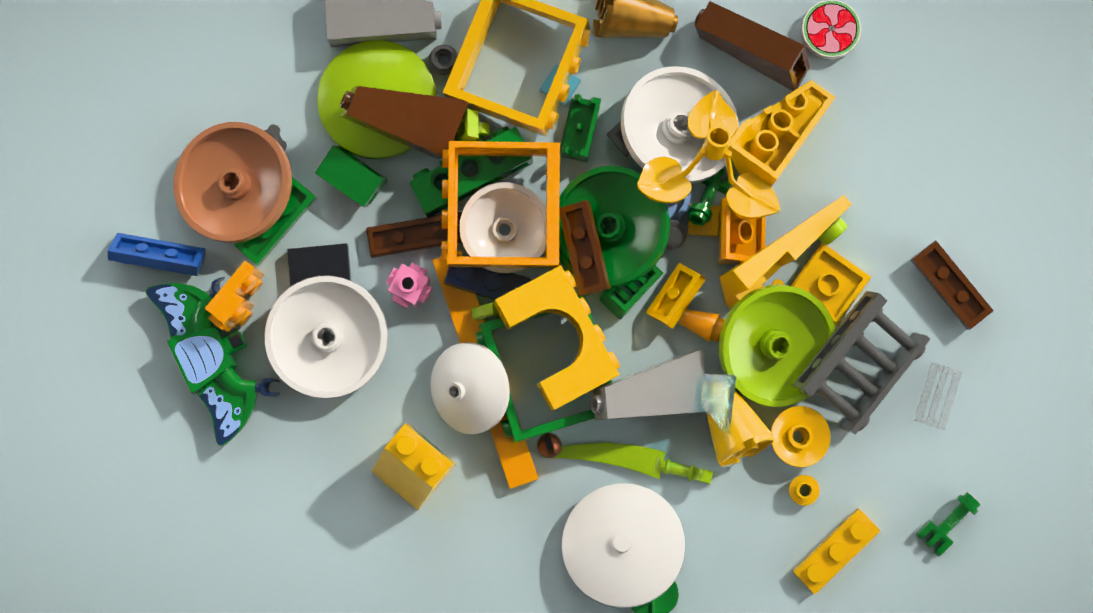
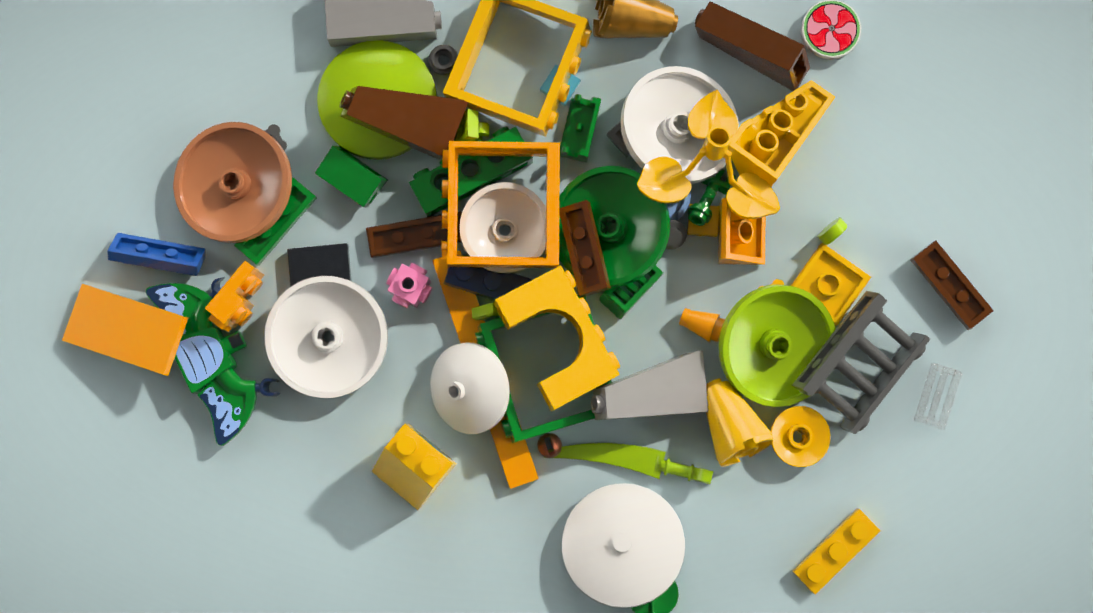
(125, 329): none -> light orange tile
(675, 295): yellow plate -> none
(718, 398): clear light blue tile -> none
(763, 264): yellow wedge -> none
(794, 488): yellow plate -> none
(967, 504): green hinge -> none

